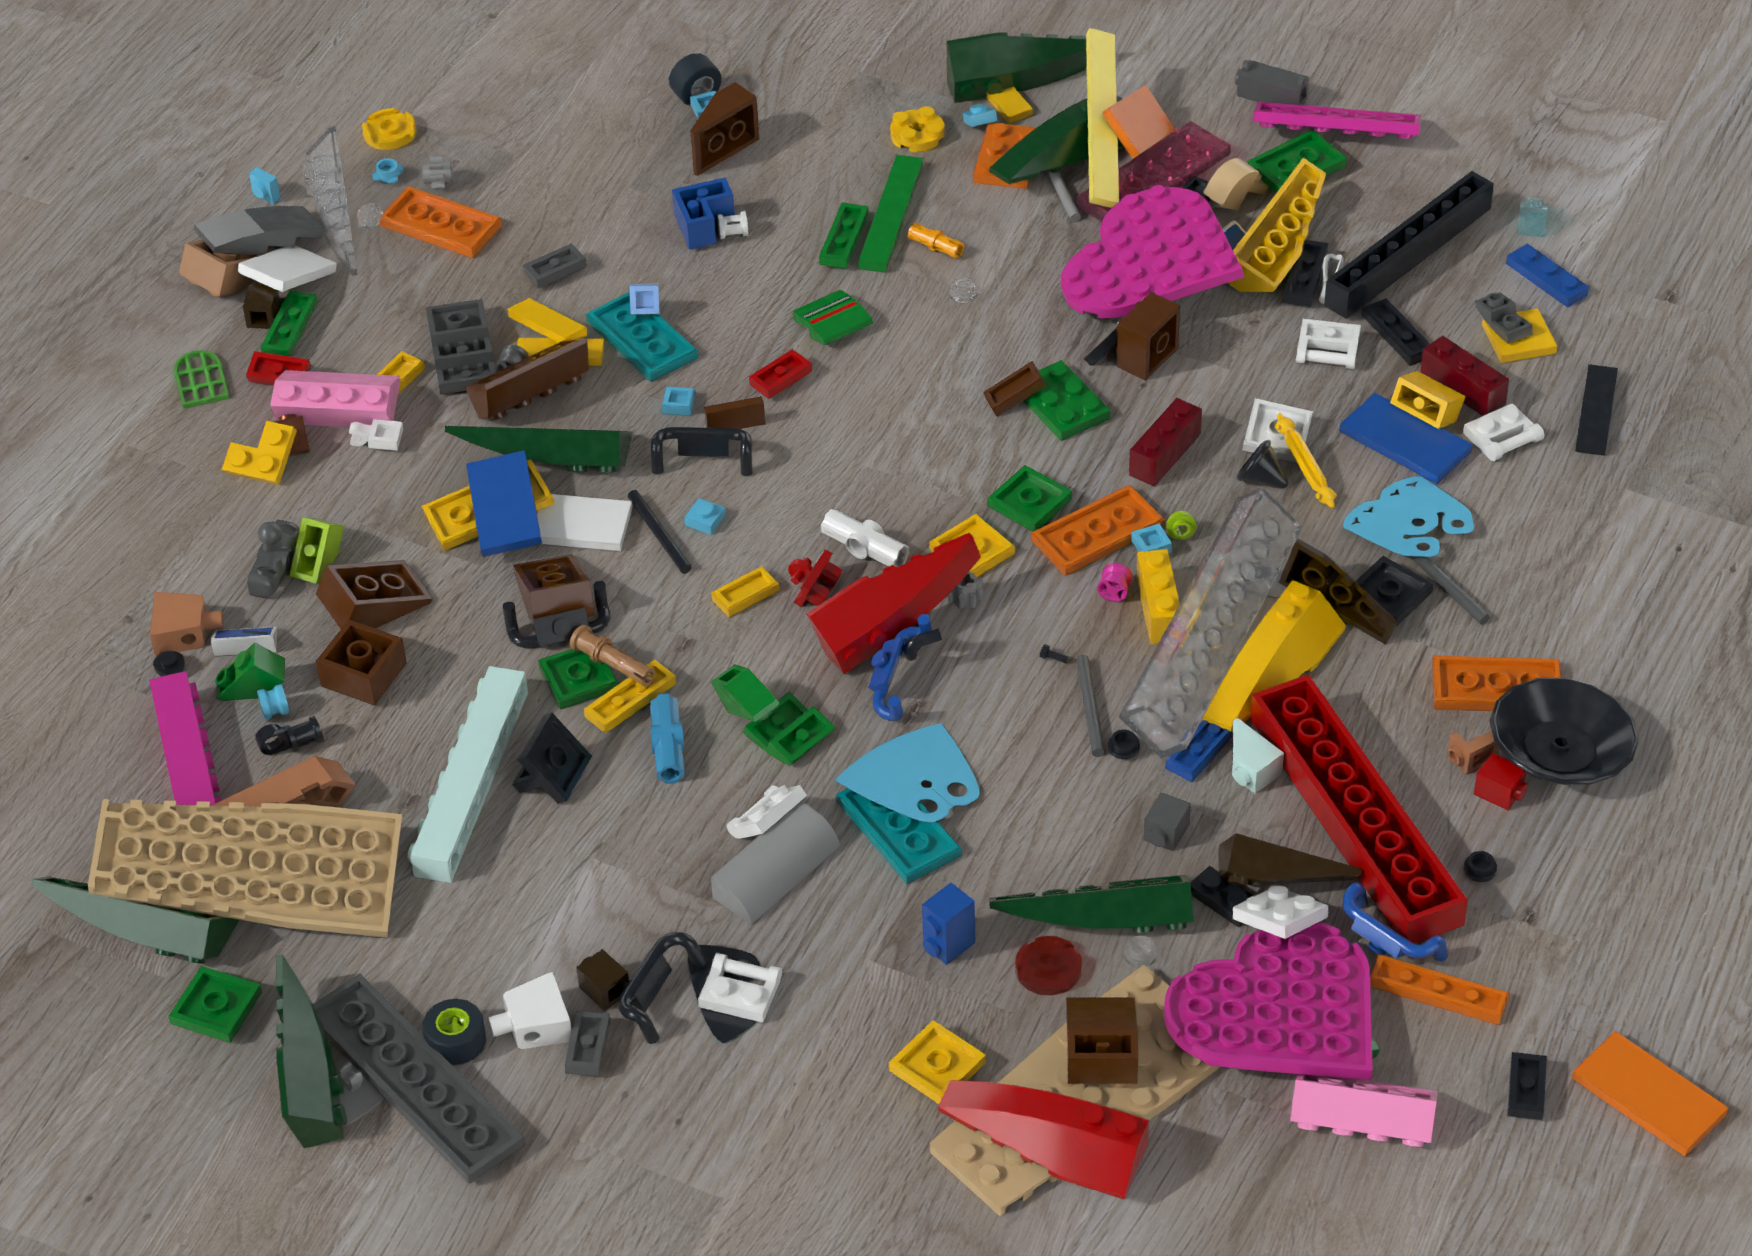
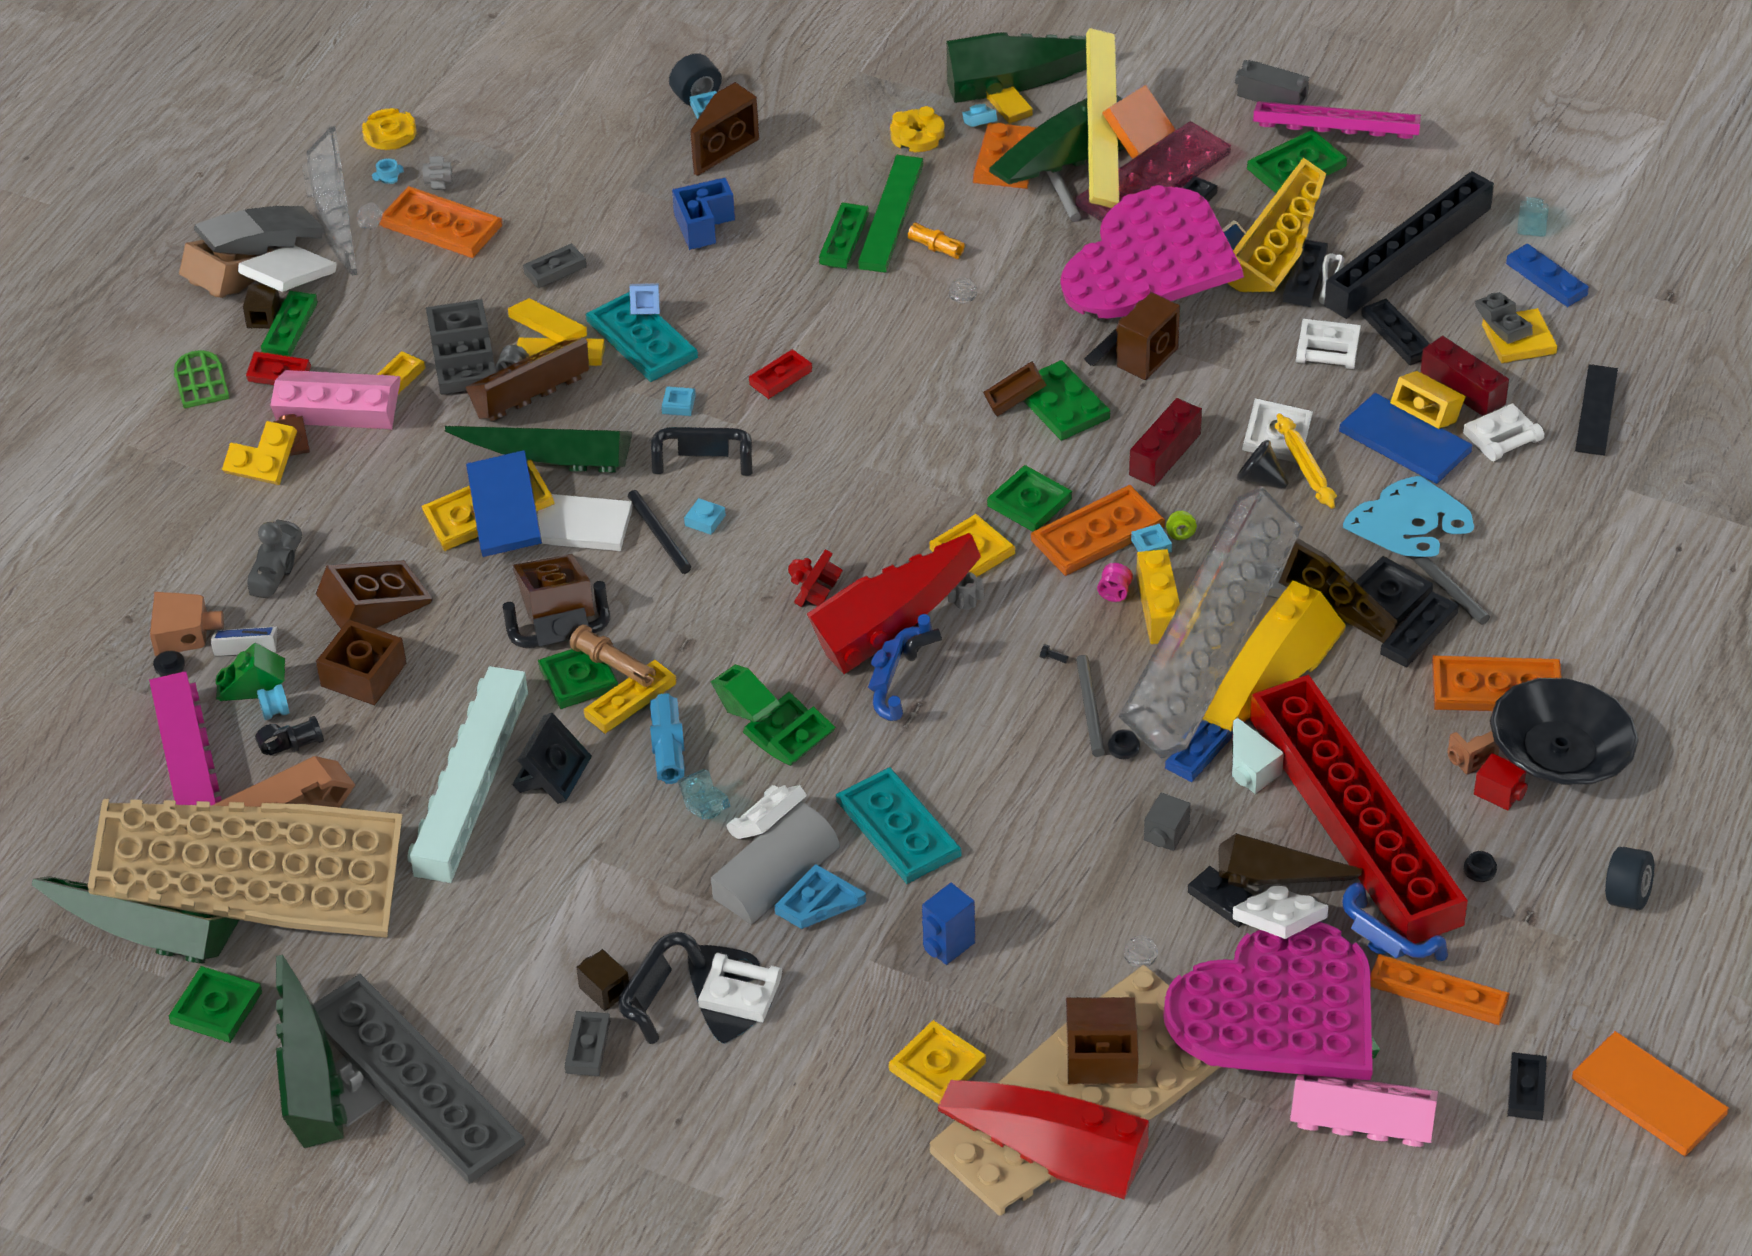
(264, 185): medium azure plate -> none
(315, 548): lime slope -> none
(379, 435): white plate -> none
(455, 1030): black wheel -> none
(534, 1014): white torso -> none
(702, 796): none -> clear light blue bracket
(732, 225): white bush -> none
(736, 414): reddish brown tile -> none
(745, 591): yellow tile -> none
(817, 898): none -> dark azure wing
(832, 317): green slope -> none
(864, 539): white piece -> none
(896, 769): medium azure piece -> none
(1048, 965): clear red tile -> none
(1122, 906): dark green wedge -> none
(1232, 183): tan brick -> none
(1419, 629): none -> black plate
(1629, 878): none -> black wheel

